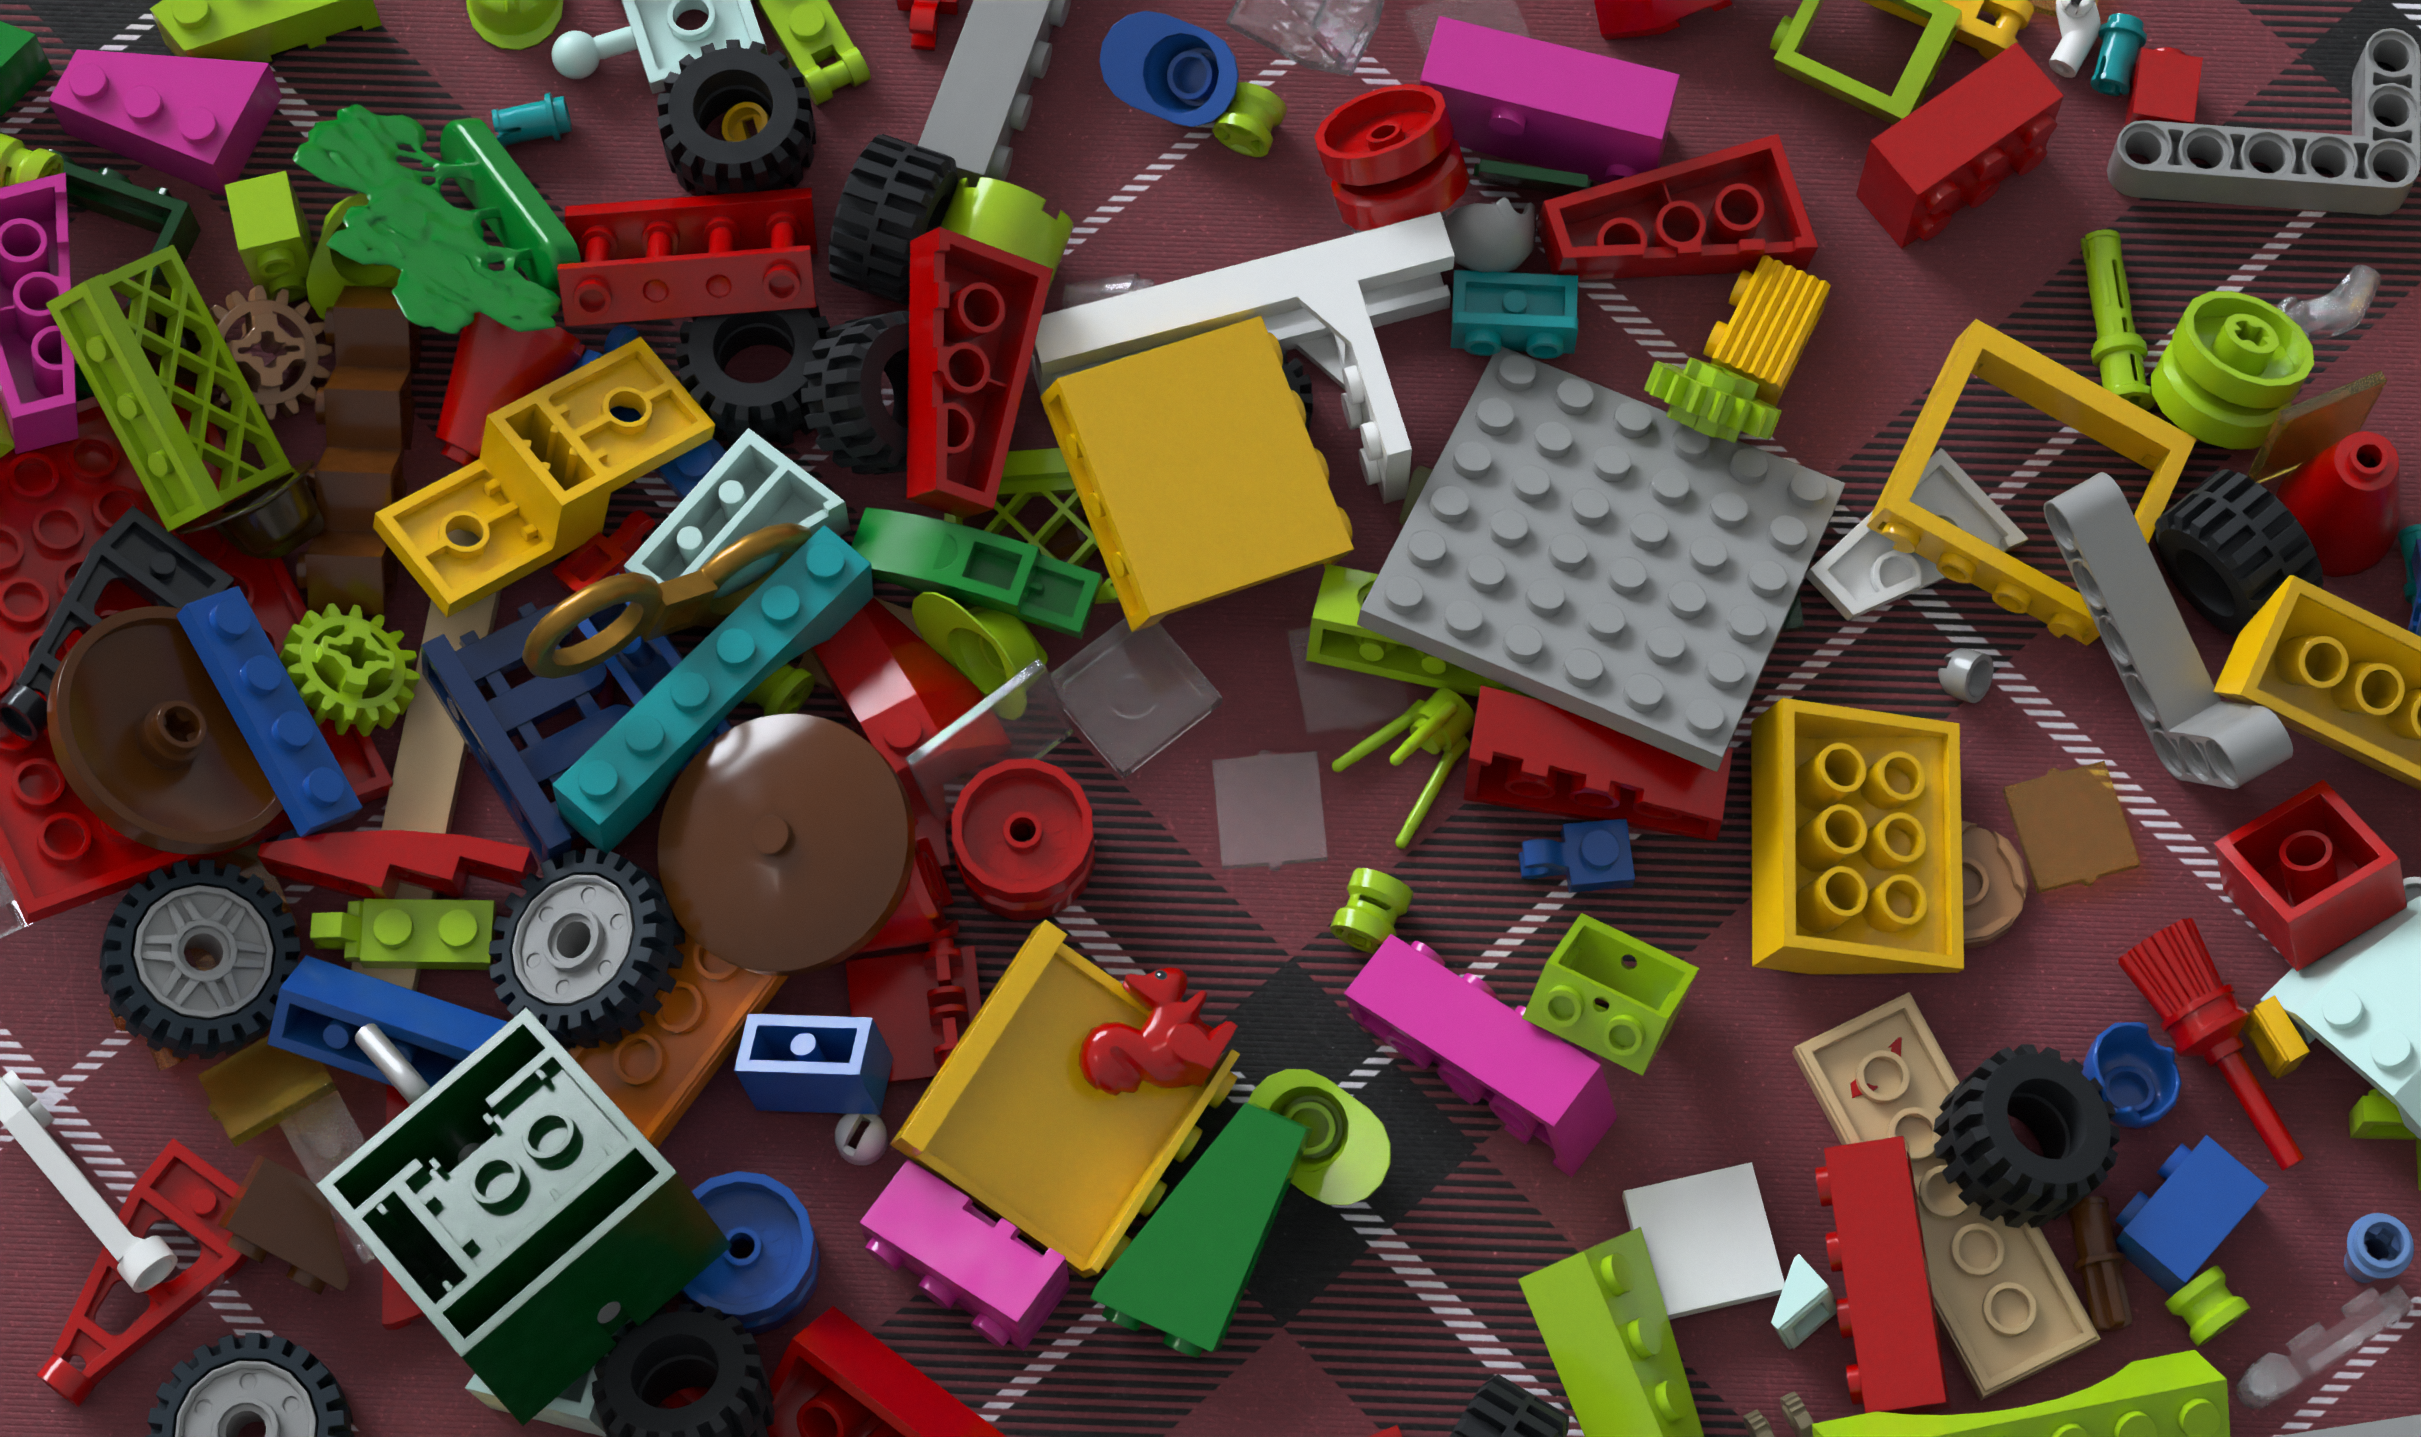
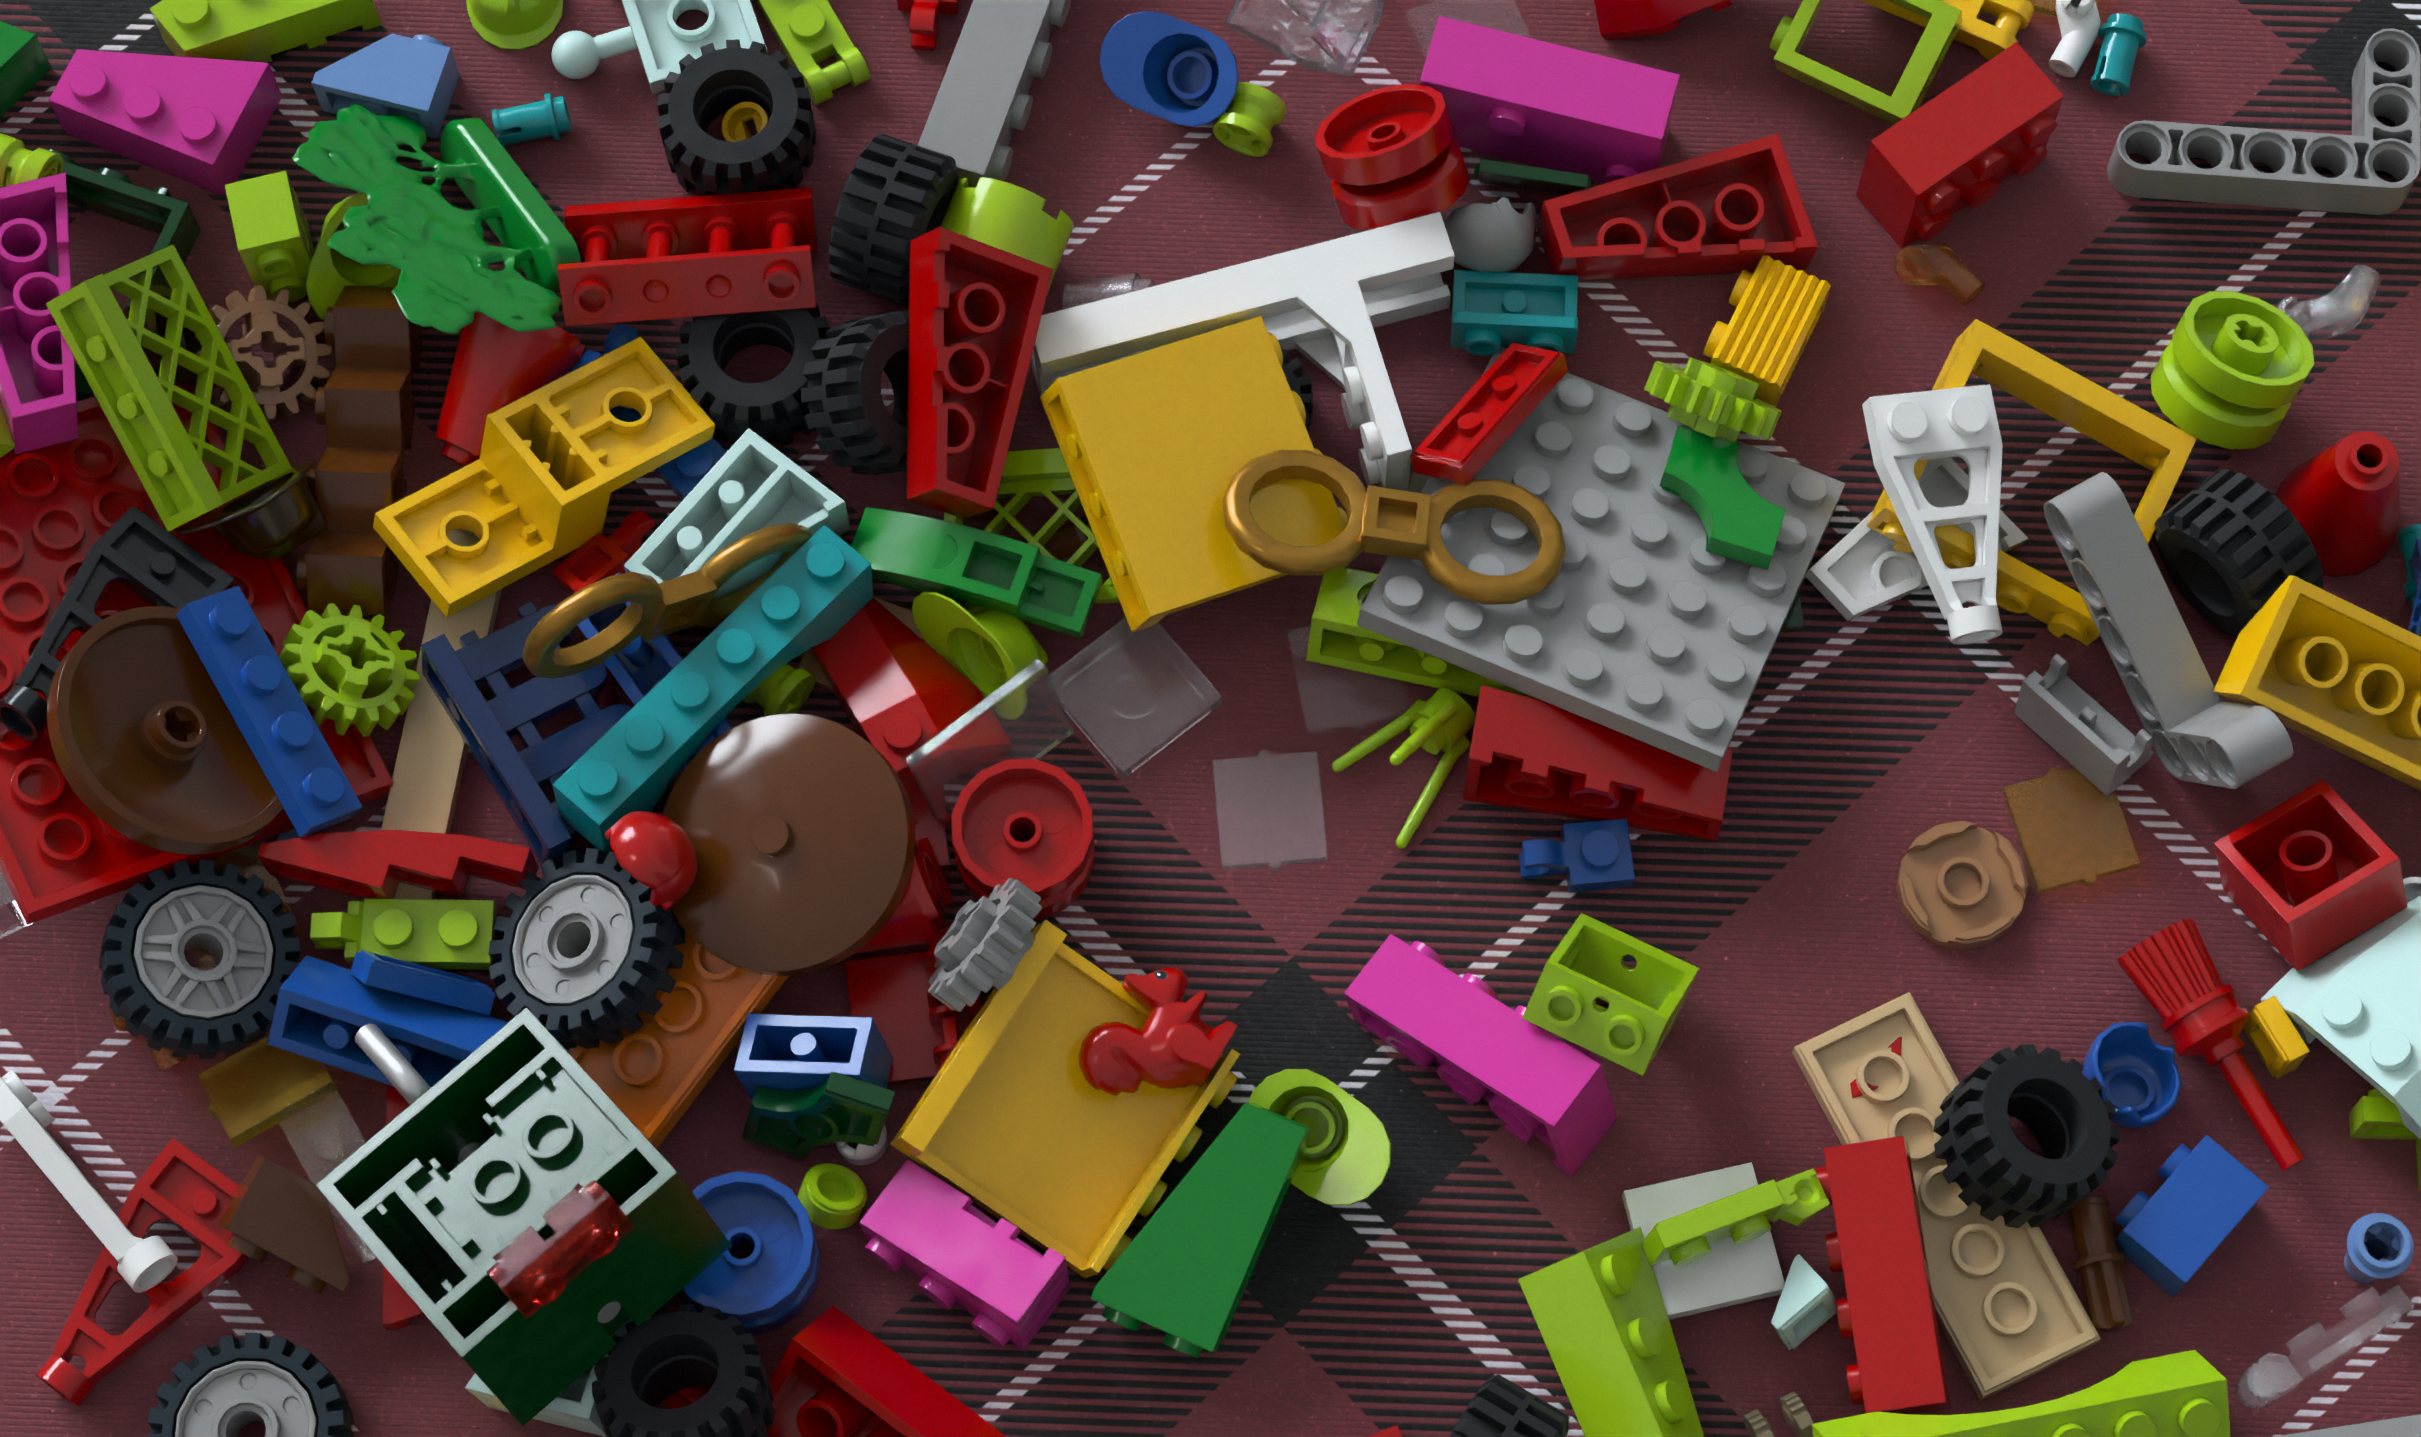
(393, 79): none -> medium blue slope
(423, 982): none -> blue tile
(538, 1270): none -> clear red hinge
(655, 854): none -> red hair
(828, 1113): none -> dark green tile
(832, 1195): none -> lime tile
(984, 944): none -> light grey gear
(1371, 909): lime wheel -> none
(1394, 525): none -> pearl gold bar
(1489, 413): none -> red tile
(1734, 516): none -> green tile
(1740, 1215): none -> lime hinge
(1855, 841): yellow slope -> none
(1934, 427): none -> white plate
(1938, 266): none -> clear orange arm
(1967, 674): light grey hinge -> none
(2081, 728): none -> light grey hinge
(2118, 348): lime pin -> none
(2164, 86): red brick -> none
(2207, 1305): lime wheel -> none
(2315, 425): clear yellow piece -> none

